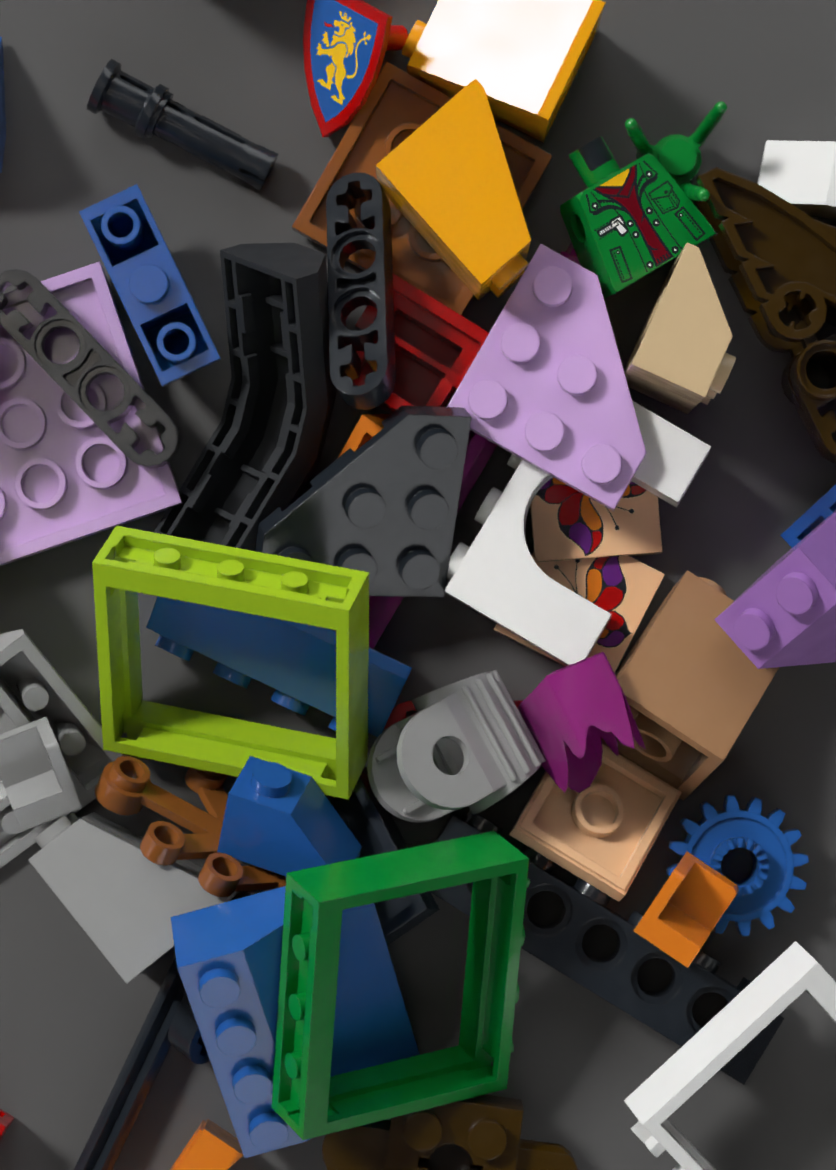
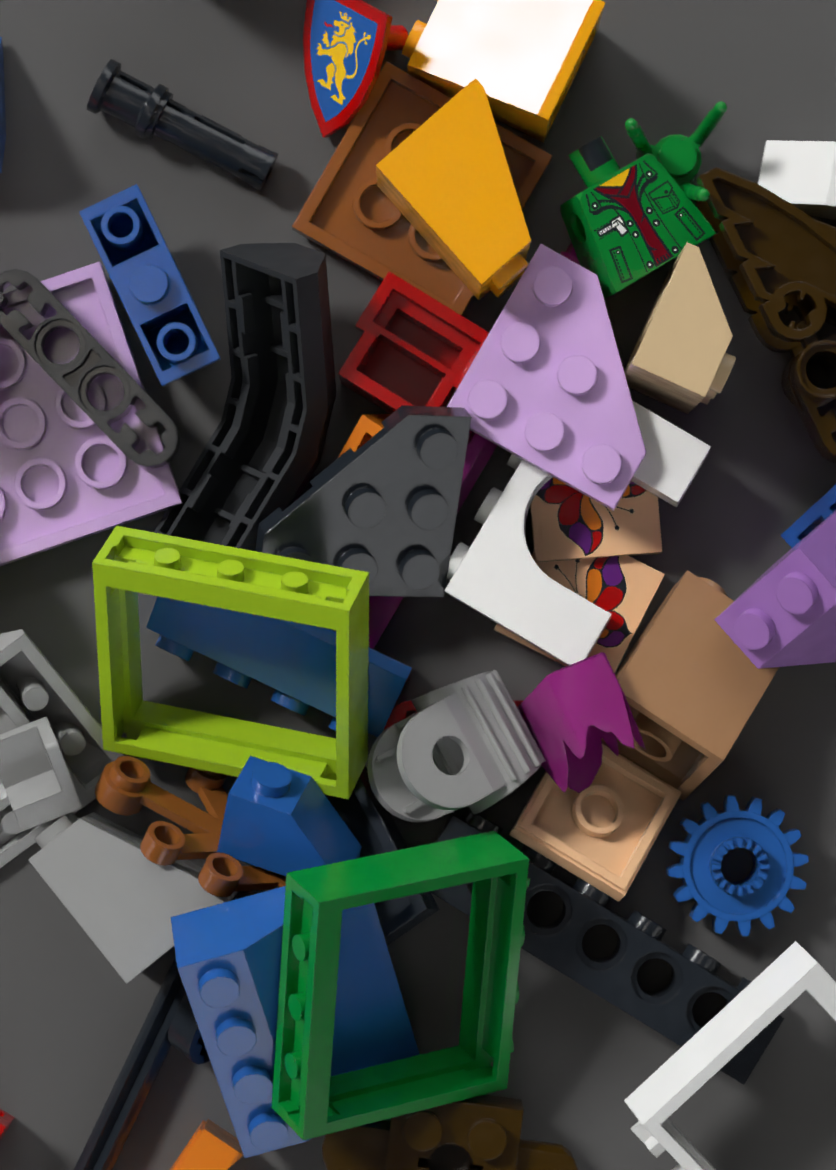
(366, 288): black beam -> none
(687, 909): orange panel -> none

